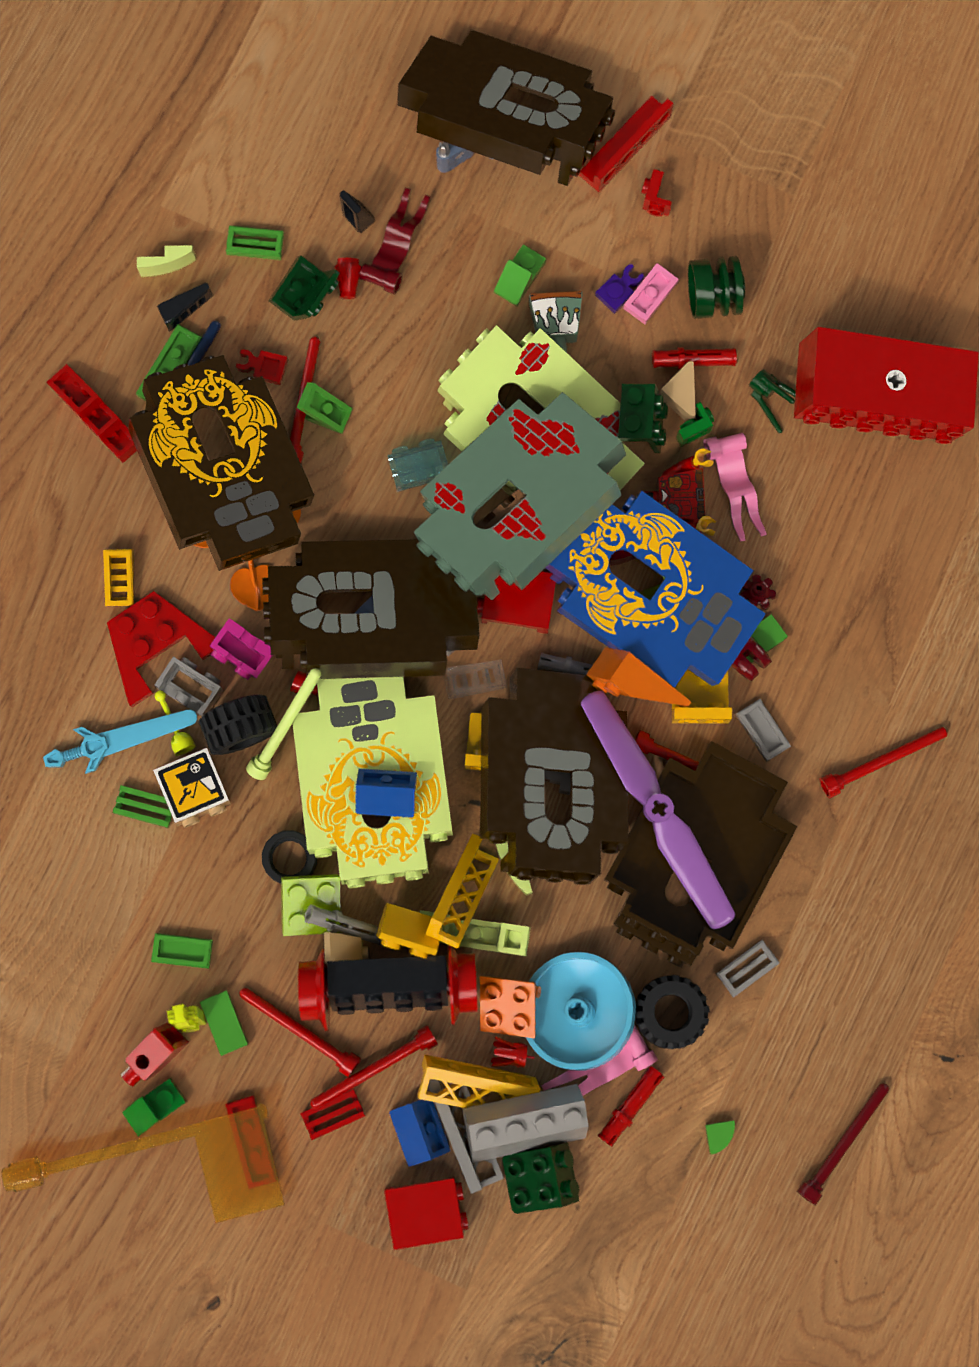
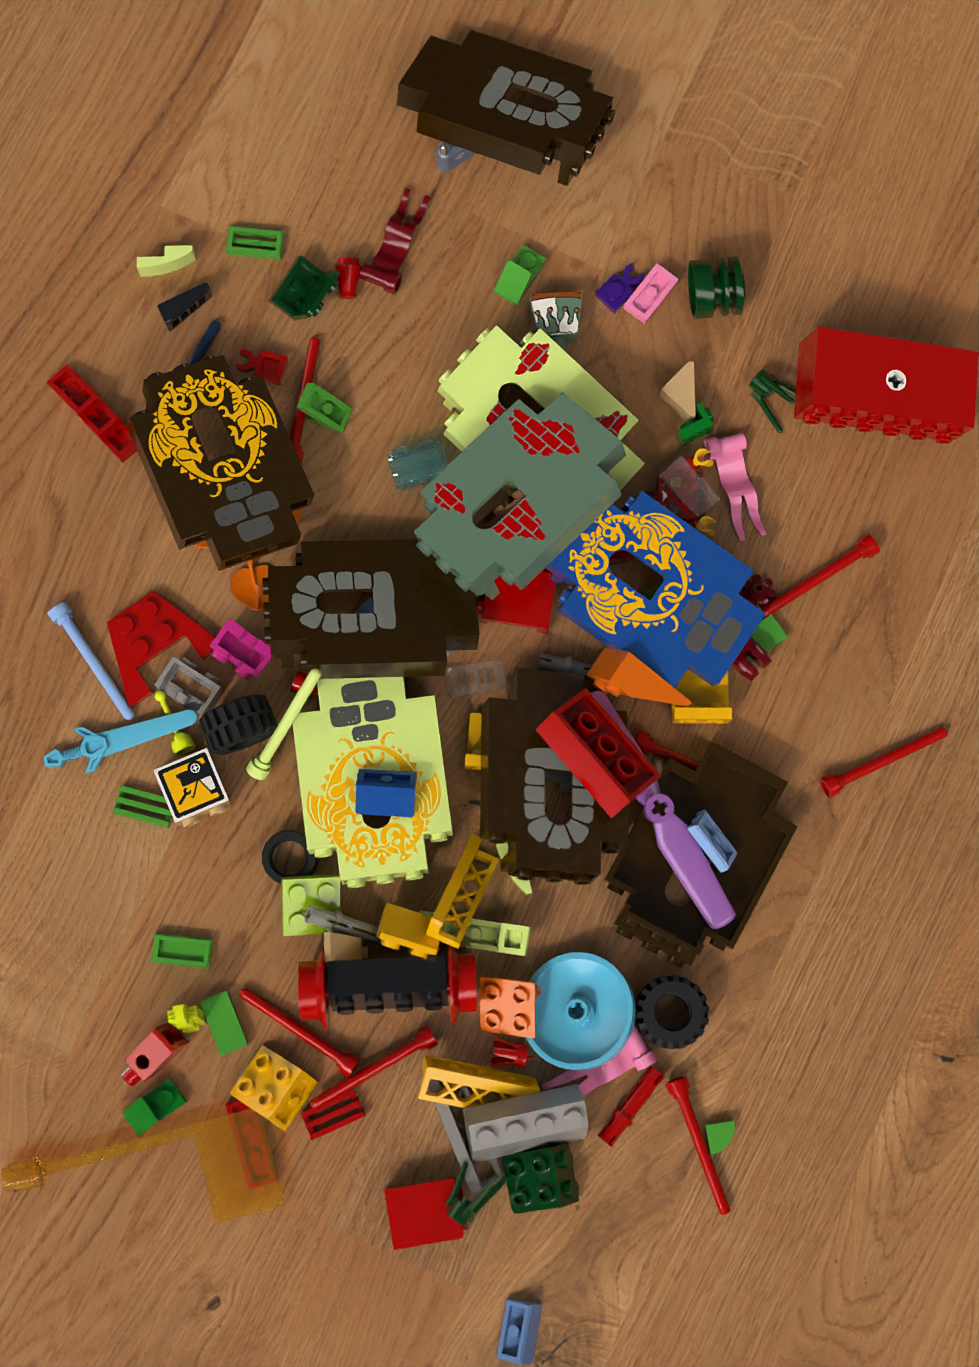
(63, 617): none -> light blue piece
(108, 554): yellow slope -> none
(174, 353): bright green tile -> none
(273, 1087): none -> yellow bracket
(355, 212): black slope -> none
(419, 1131): blue panel -> none
(464, 1210): none -> dark green plant
(519, 1331): none -> medium blue slope
(598, 752): none -> red slope
(626, 143): red fence -> none
(643, 415): dark green bracket -> none
(653, 204): red bracket -> none
(680, 1090): none -> red piece
(689, 487): none -> clear slope
(700, 357): red pin -> none
(712, 841): none -> light blue tile
(728, 982): light grey tile -> none
(763, 730): light grey tile -> none
(812, 1188): dark red piece -> none
(864, 548): none -> red piece

